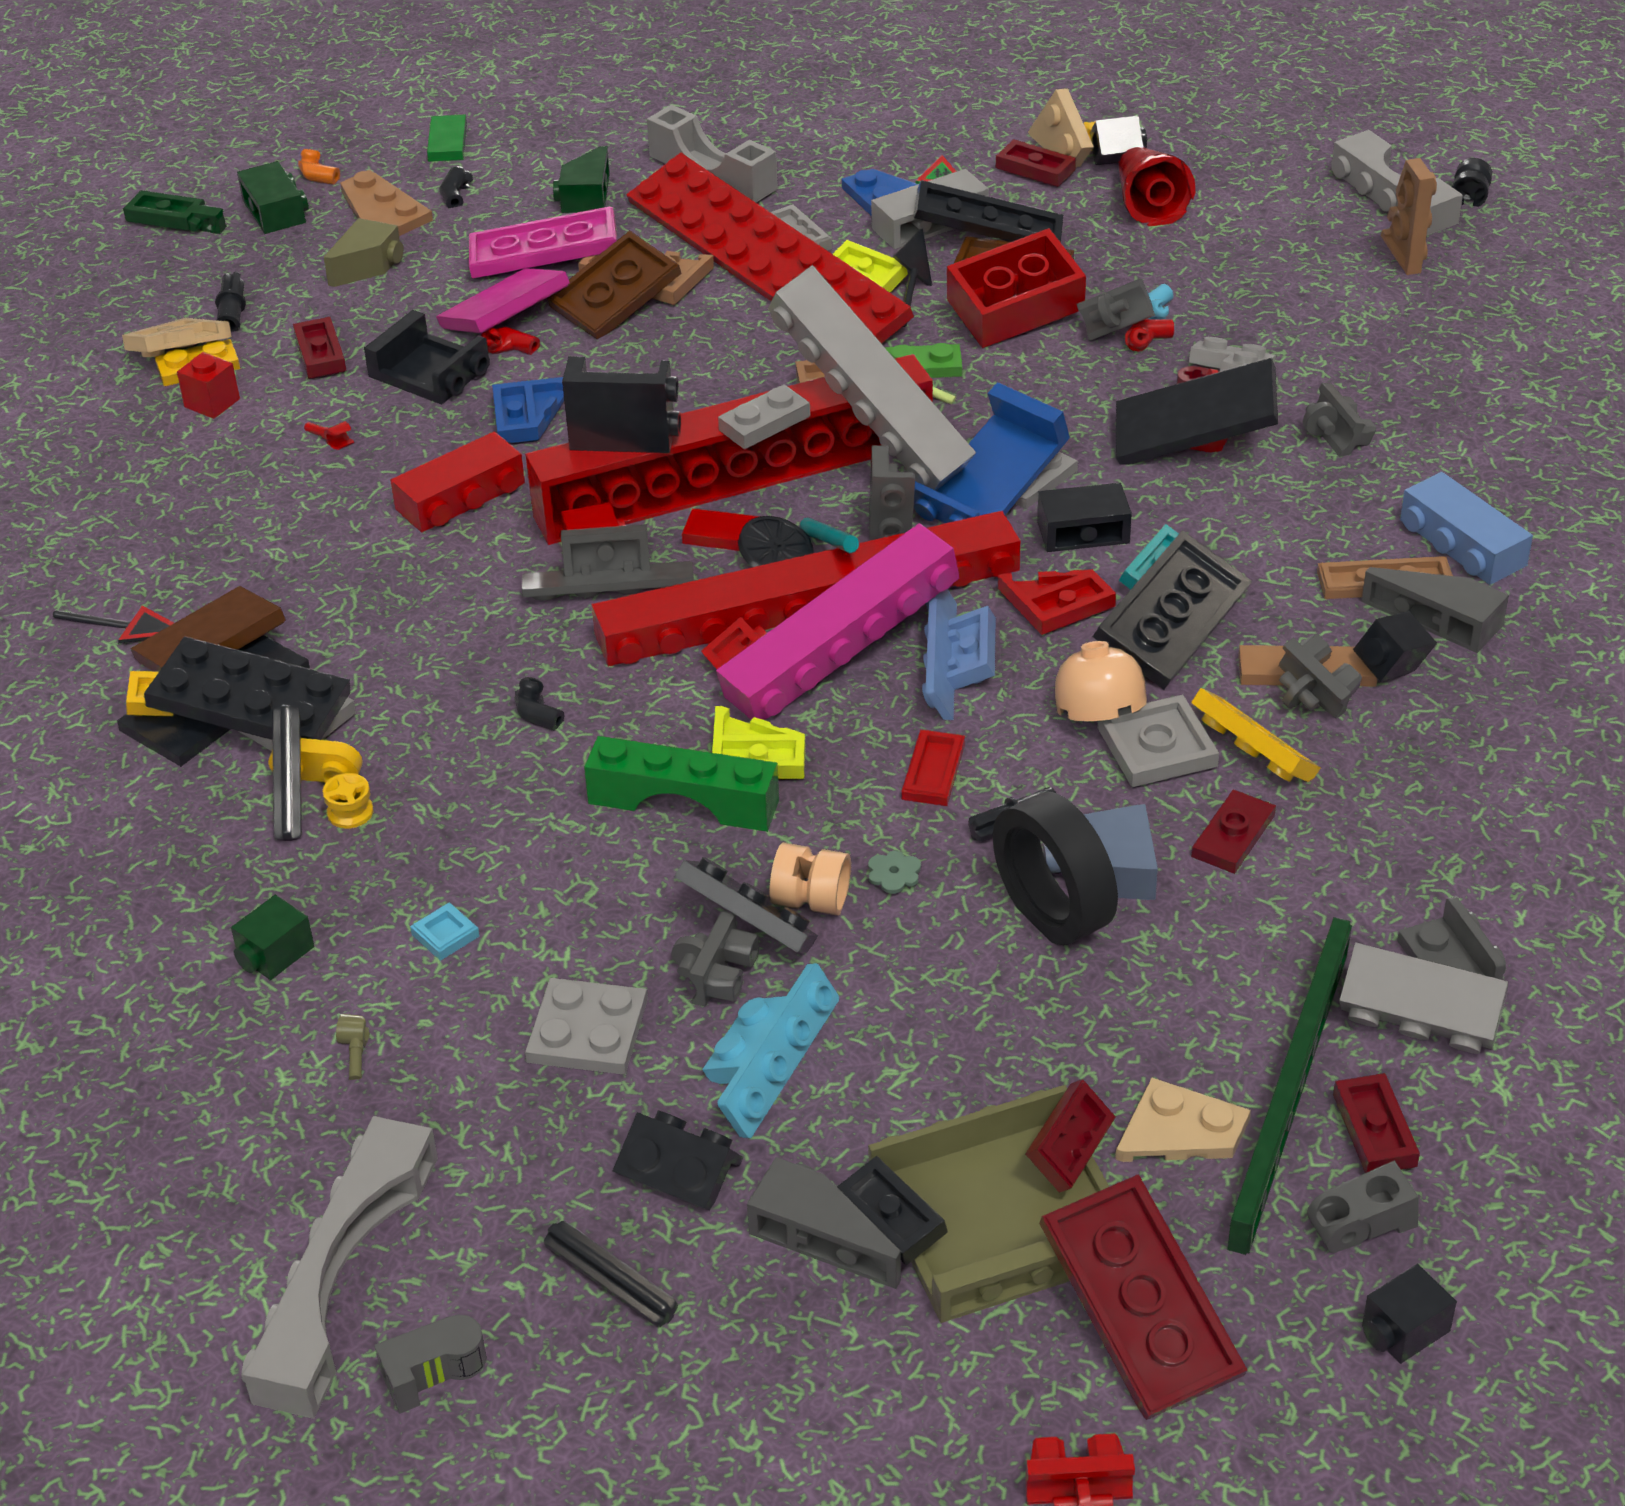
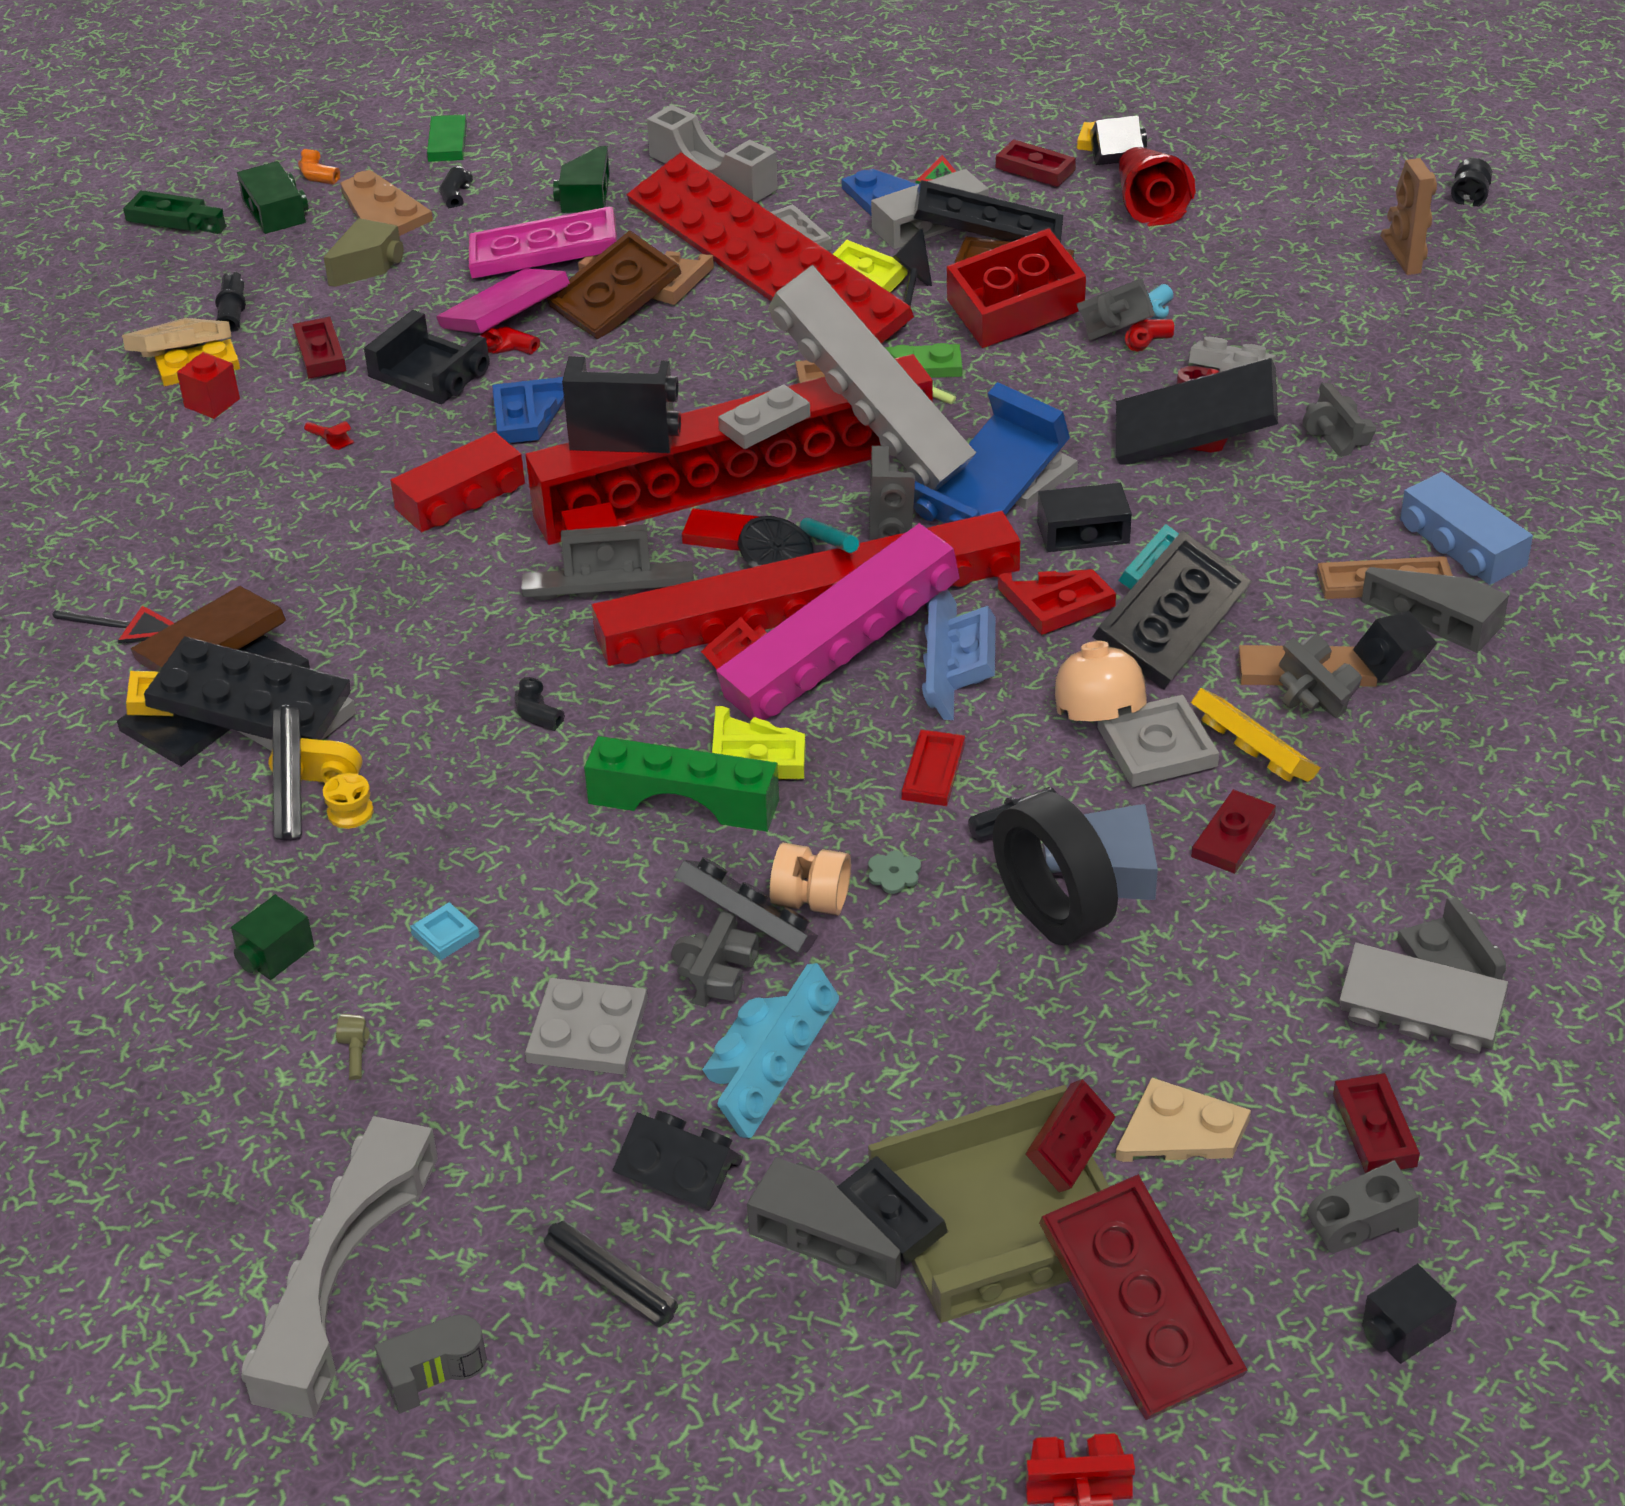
(1061, 128): tan wing -> none
(1289, 1089): dark green tile -> none
(1365, 165): light grey arch -> none

